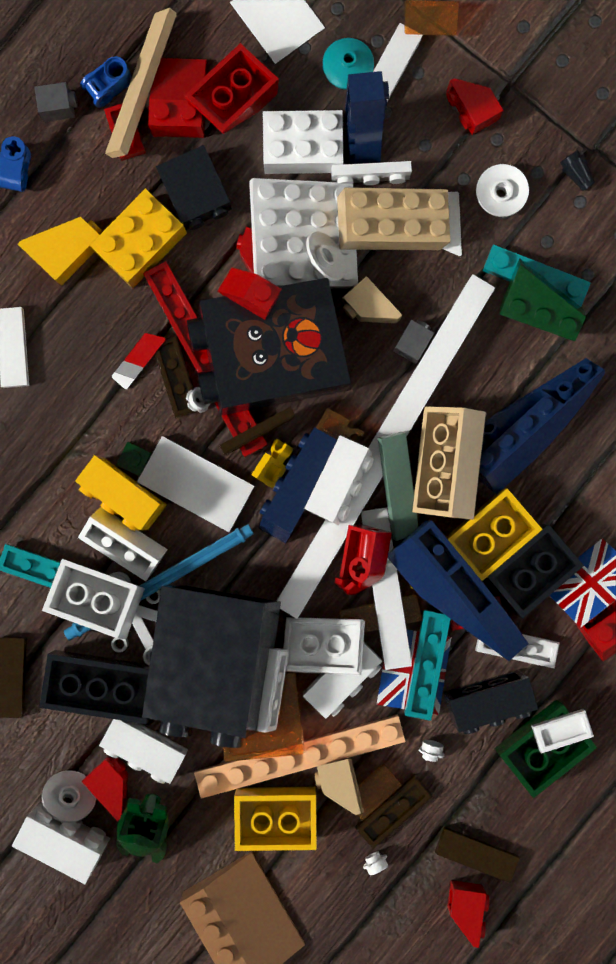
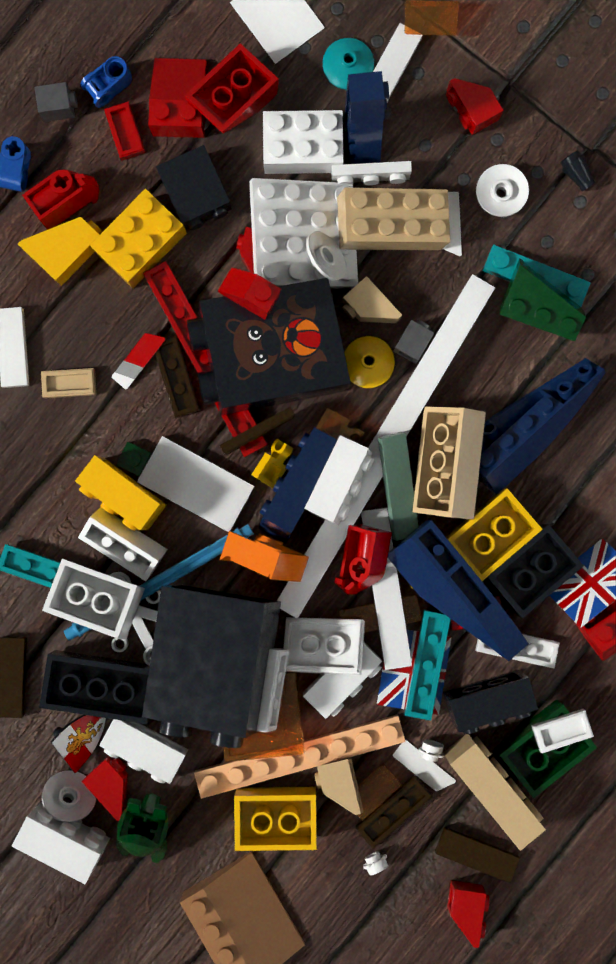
(61, 196): none -> red piece
(68, 383): none -> tan tile
(78, 740): none -> shield
(141, 83): tan tile -> none
(193, 404): white plate -> none
(265, 556): none -> orange piece
(369, 375): none -> yellow dish
(424, 769): none -> white sticker
(499, 796): none -> tan brick

